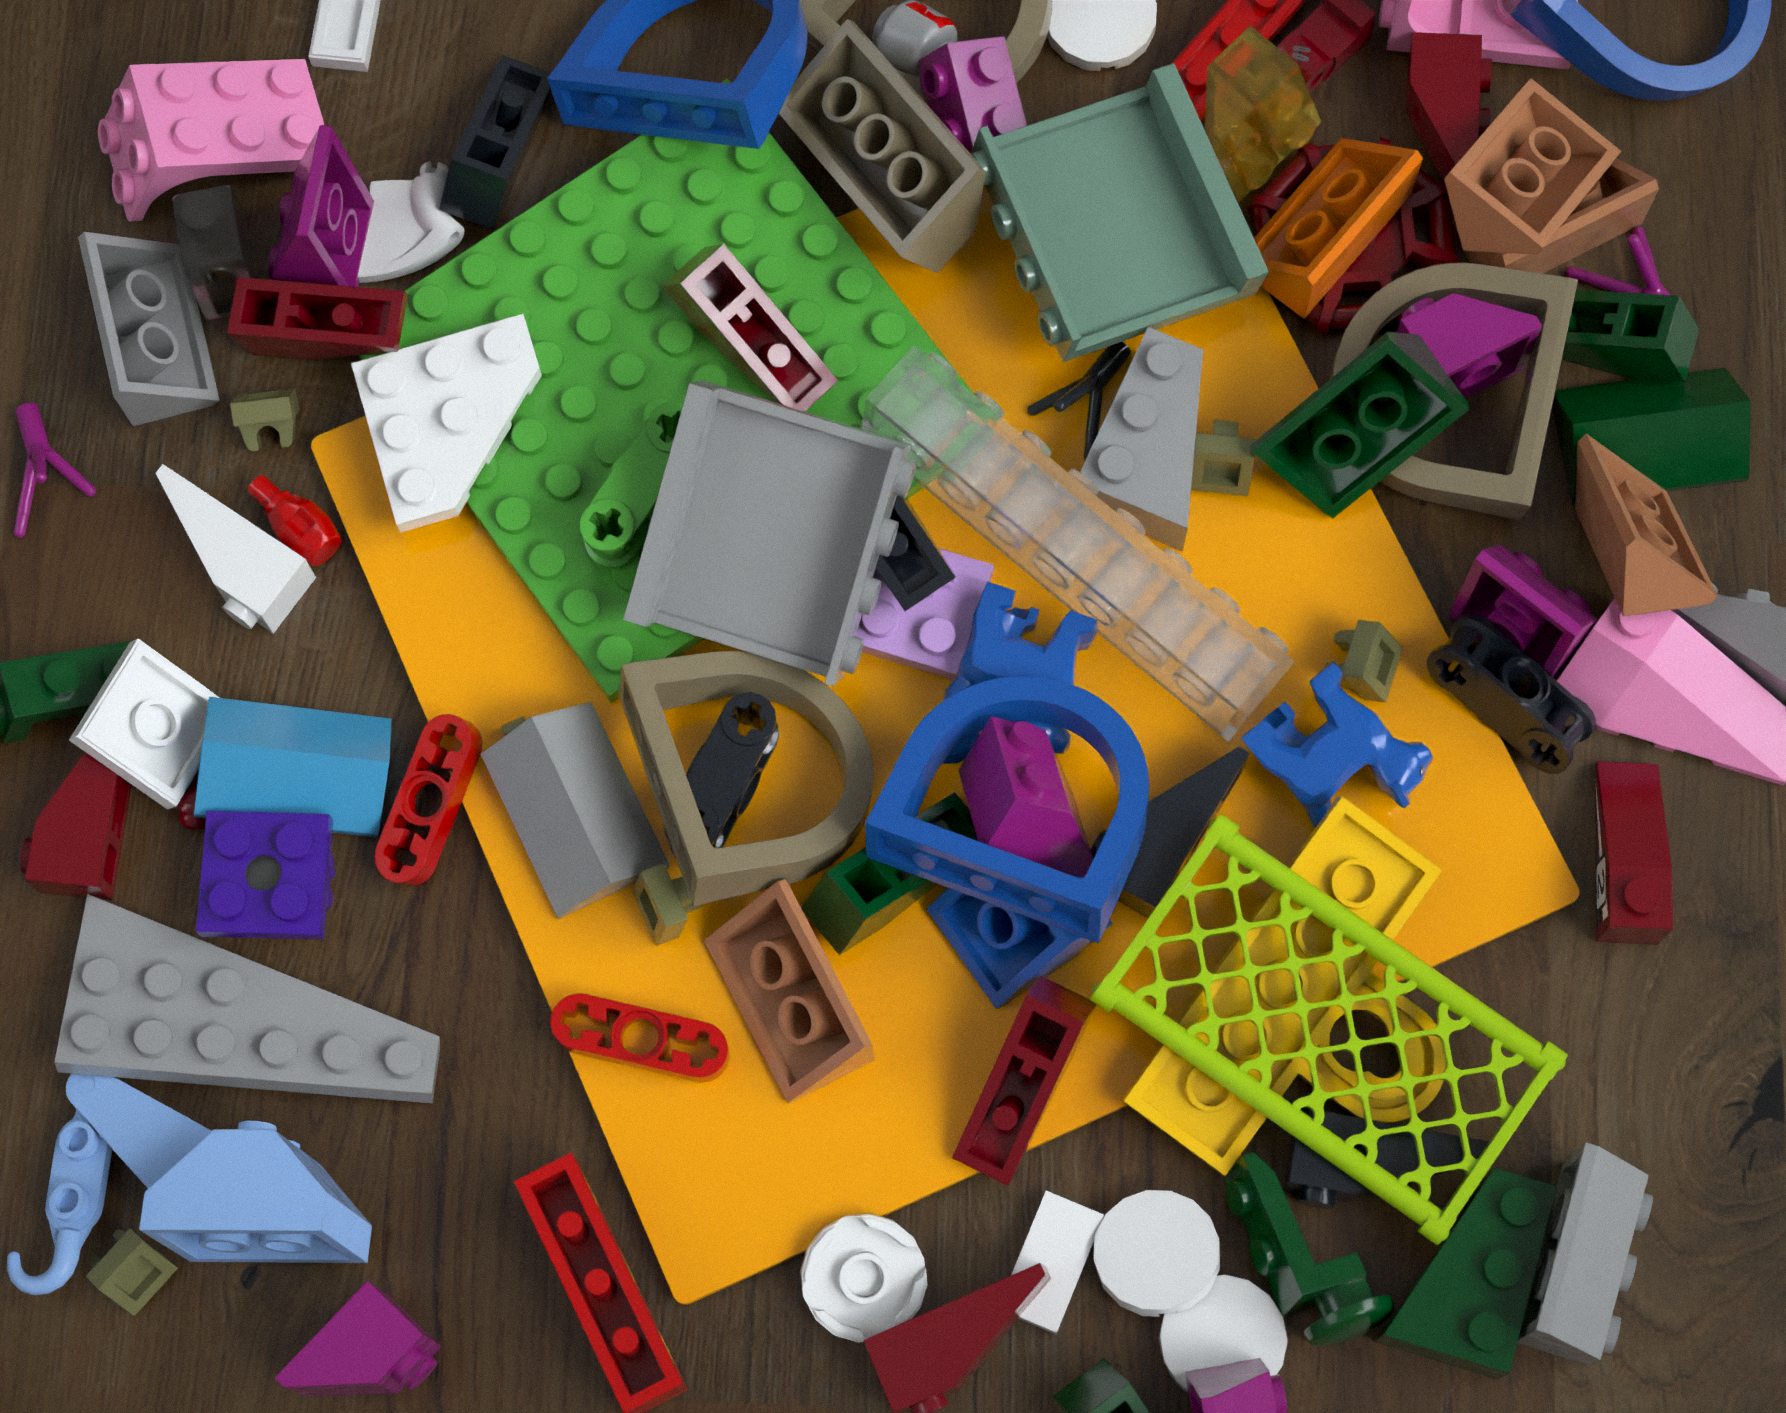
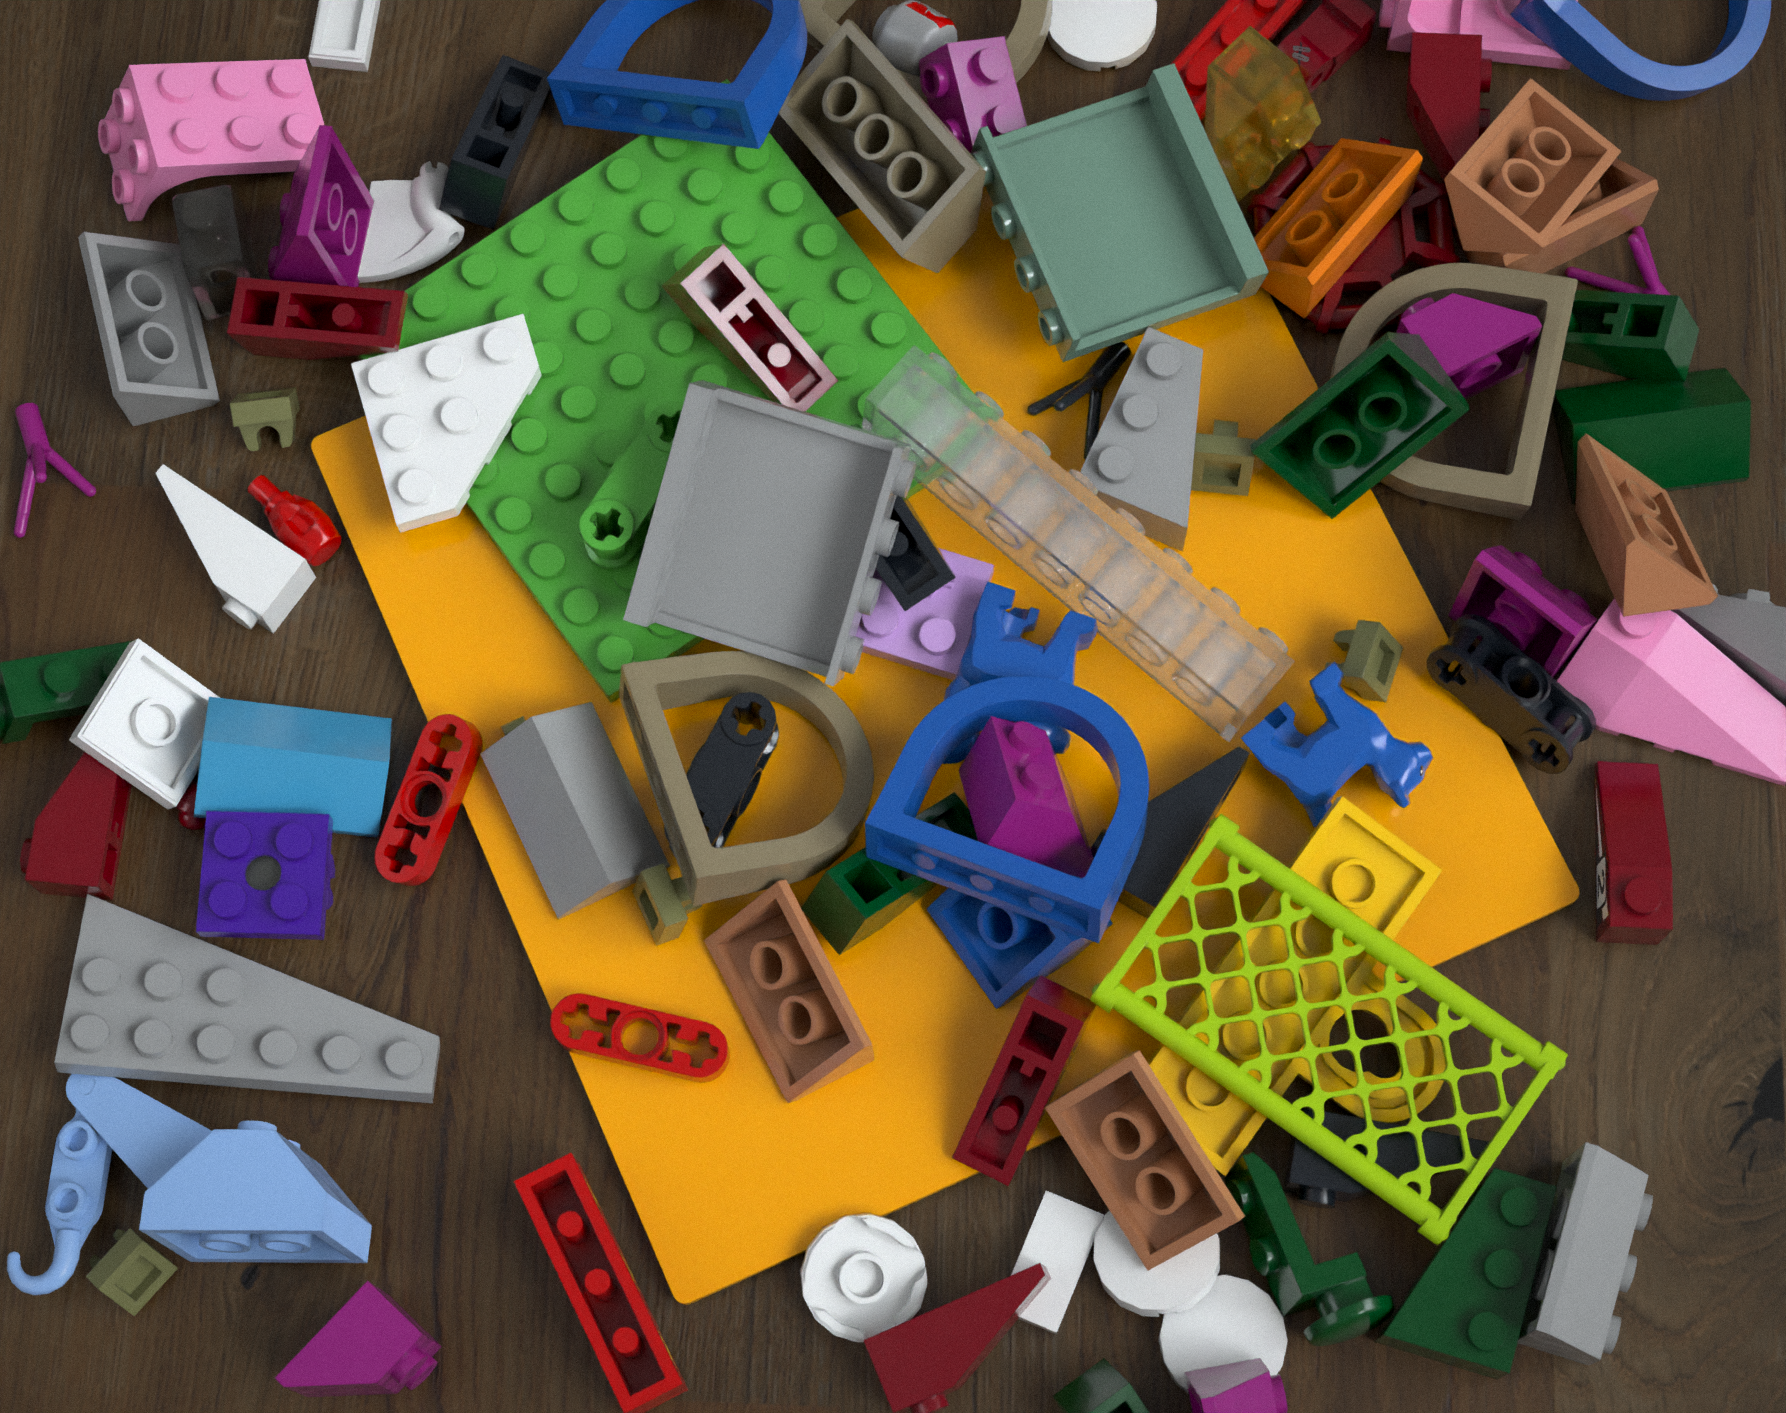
(1144, 1160): none -> nougat slope

